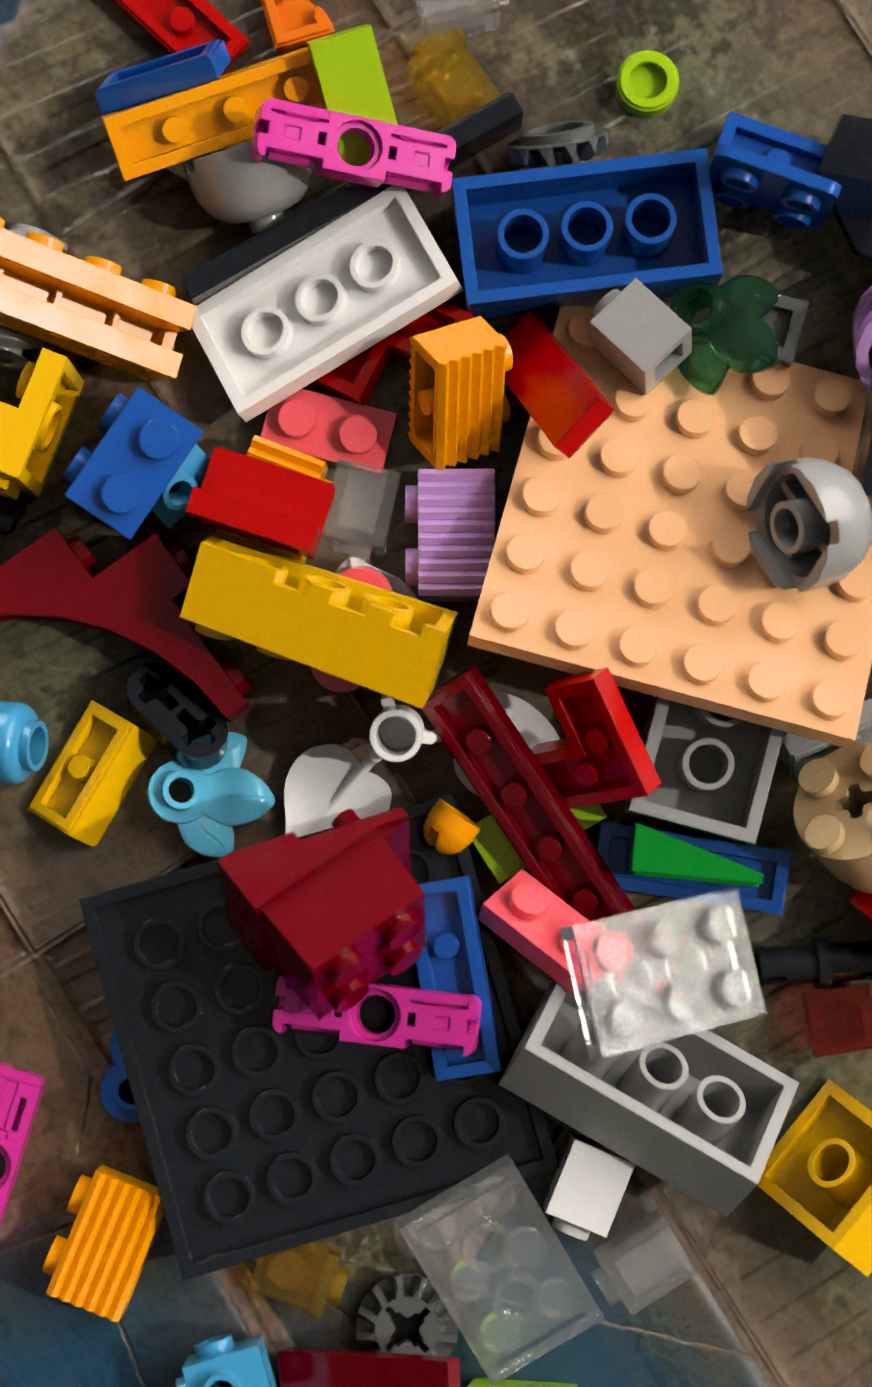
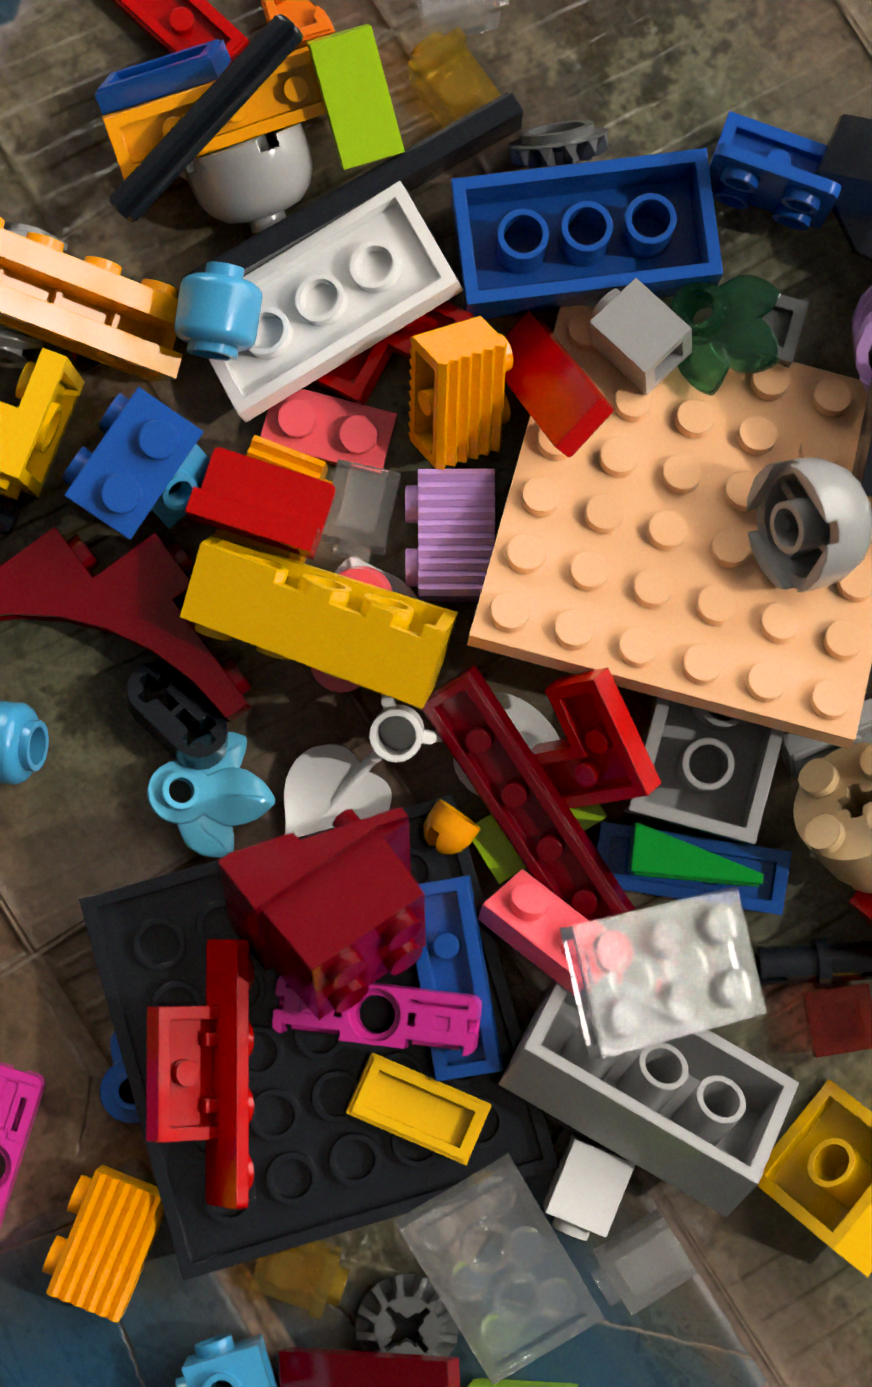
(92, 774): yellow slope -> none
(203, 1073): none -> red bracket
(206, 117): none -> black axle
(218, 312): none -> dark azure head
(310, 137): dark pink piece -> none
(418, 1108): none -> yellow tile
(647, 84): lime tile -> none

